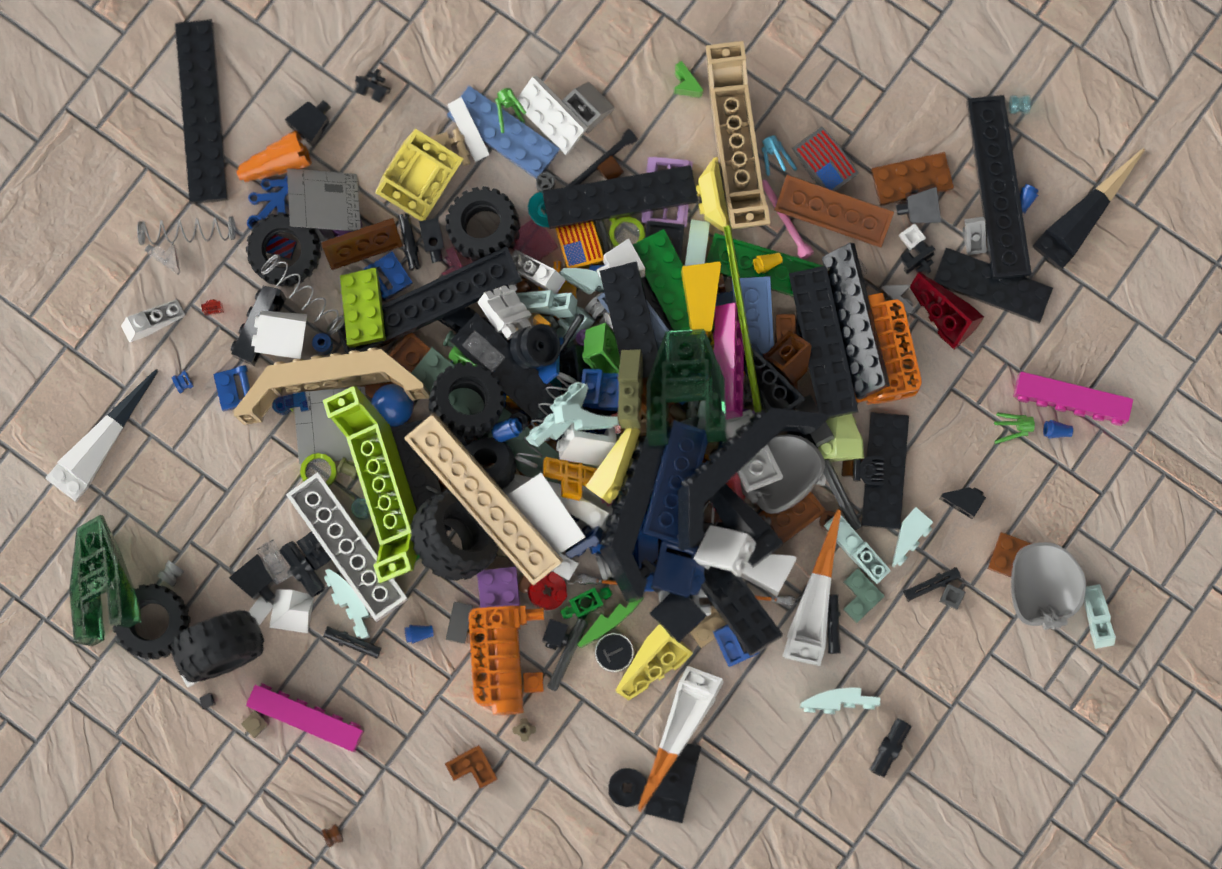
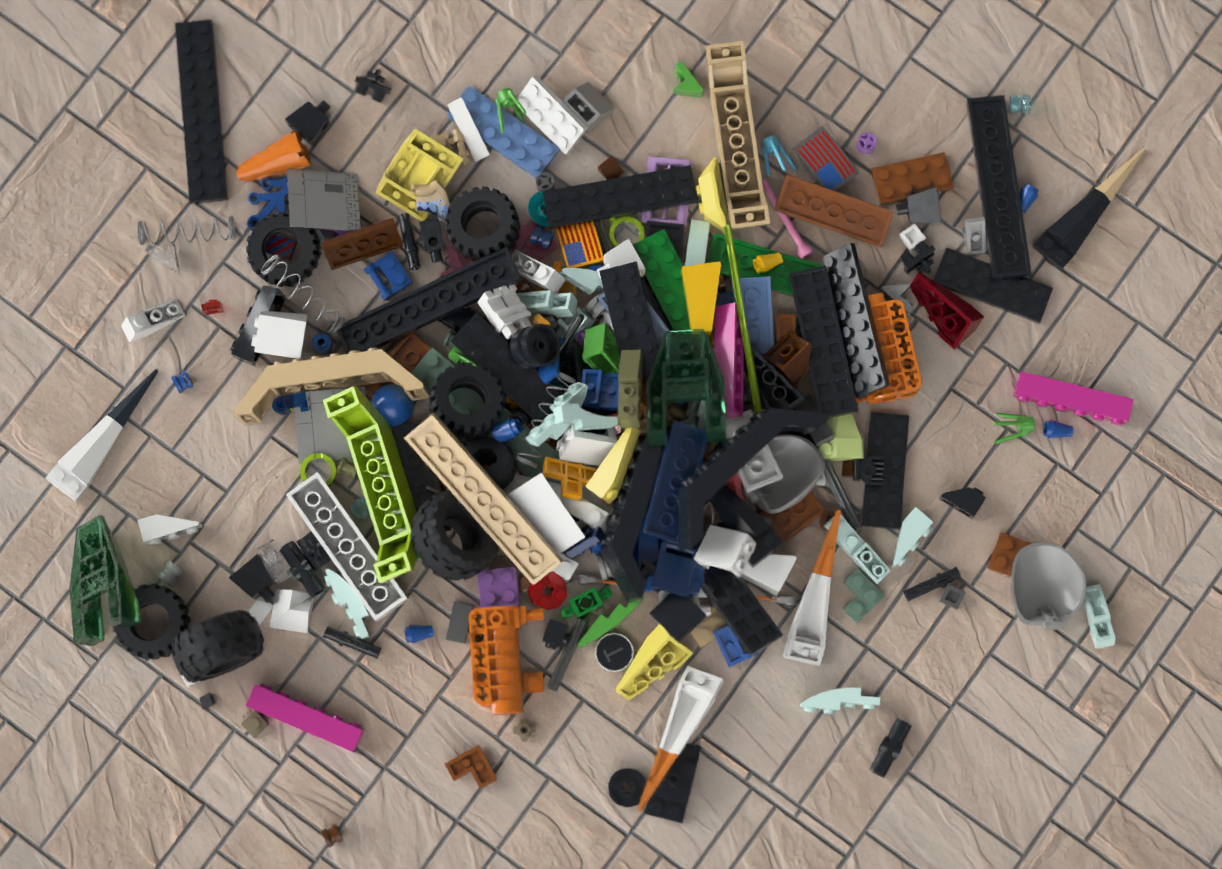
(162, 527): none -> white slope
(227, 387): blue plate -> none
(362, 307): lime plate -> none
(431, 199): none -> tan arm
(483, 351): clear slope -> none
(540, 237): none -> dark blue wheel
(627, 139): black piece -> none
(833, 625): black pin -> none
(868, 139): none -> medium lavender wheel

